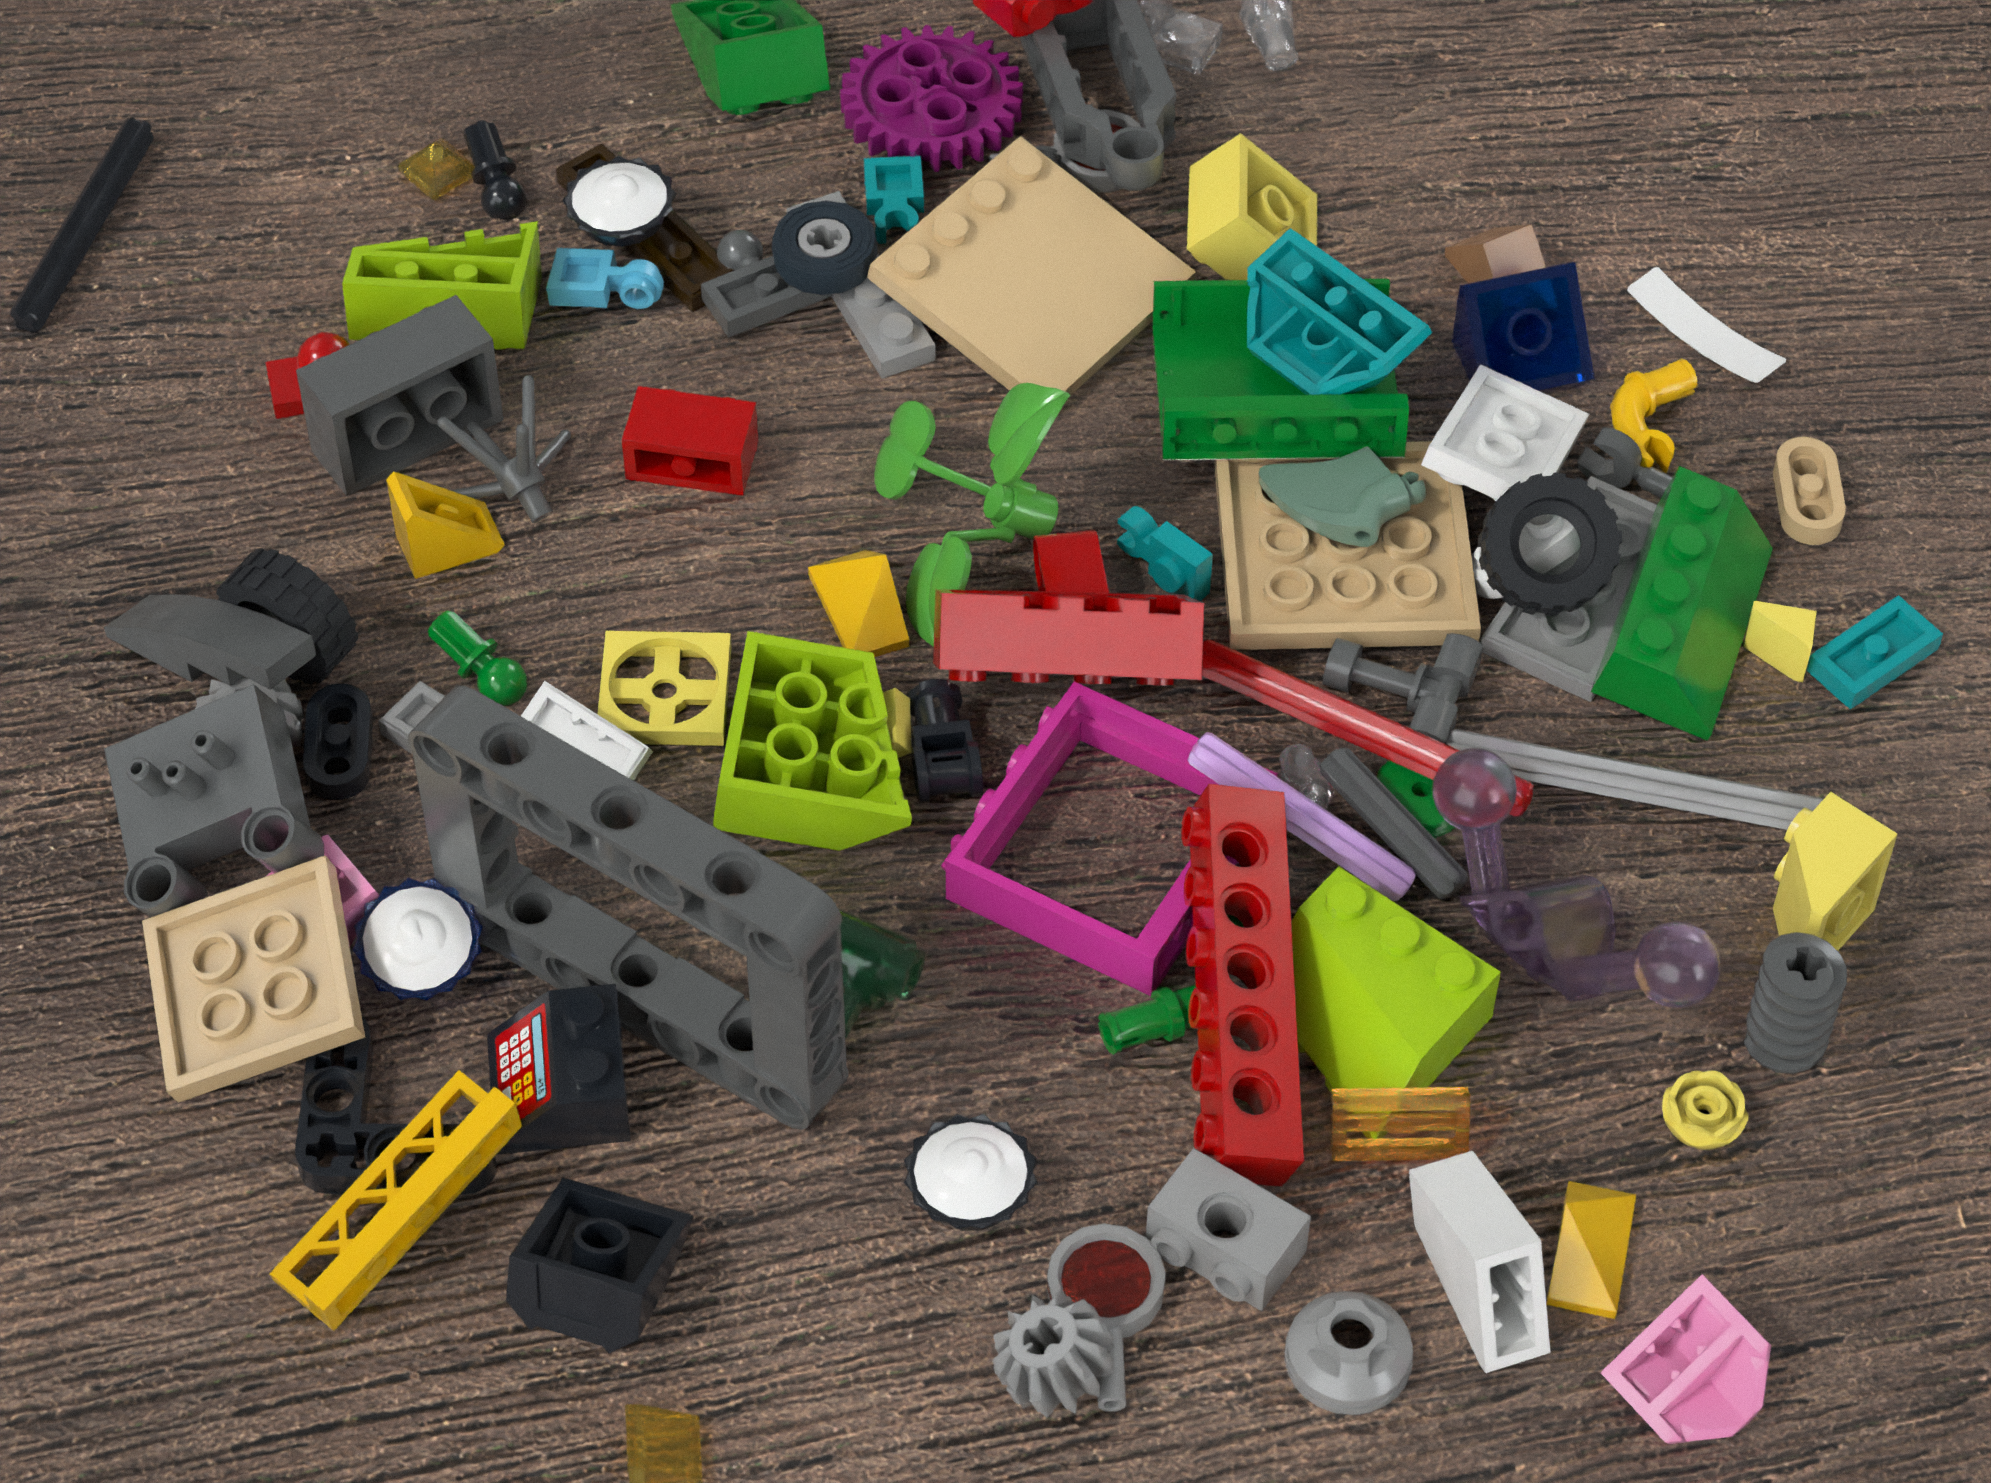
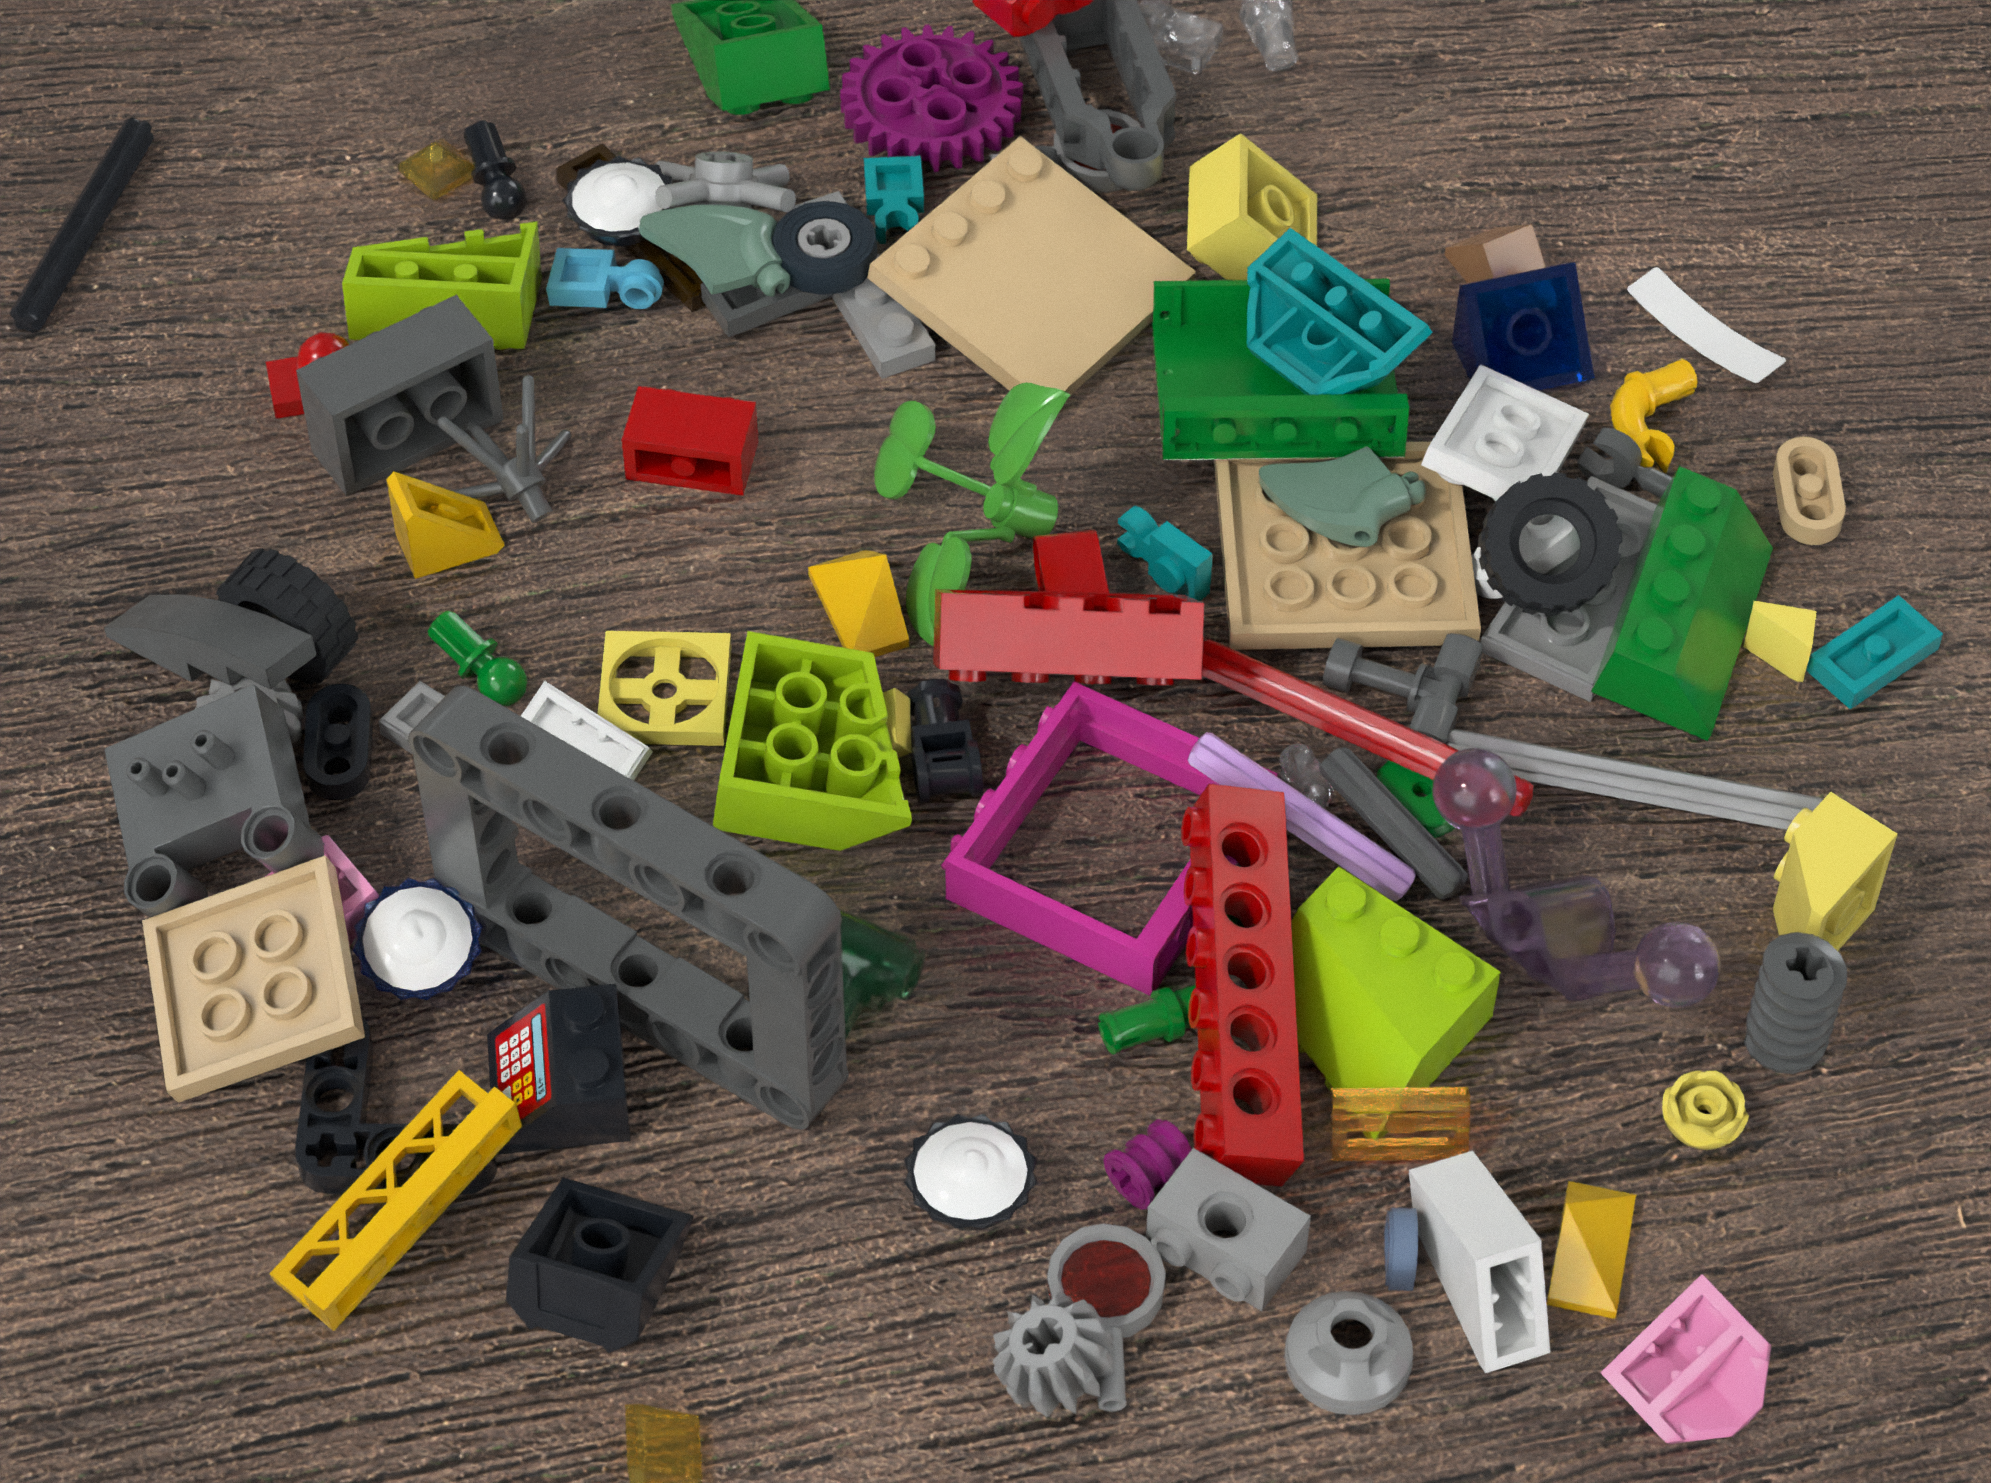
(721, 244): none -> sand green arm
(725, 180): none -> light grey bar
(1147, 1162): none -> magenta bush
(1400, 1248): none -> sand blue tile

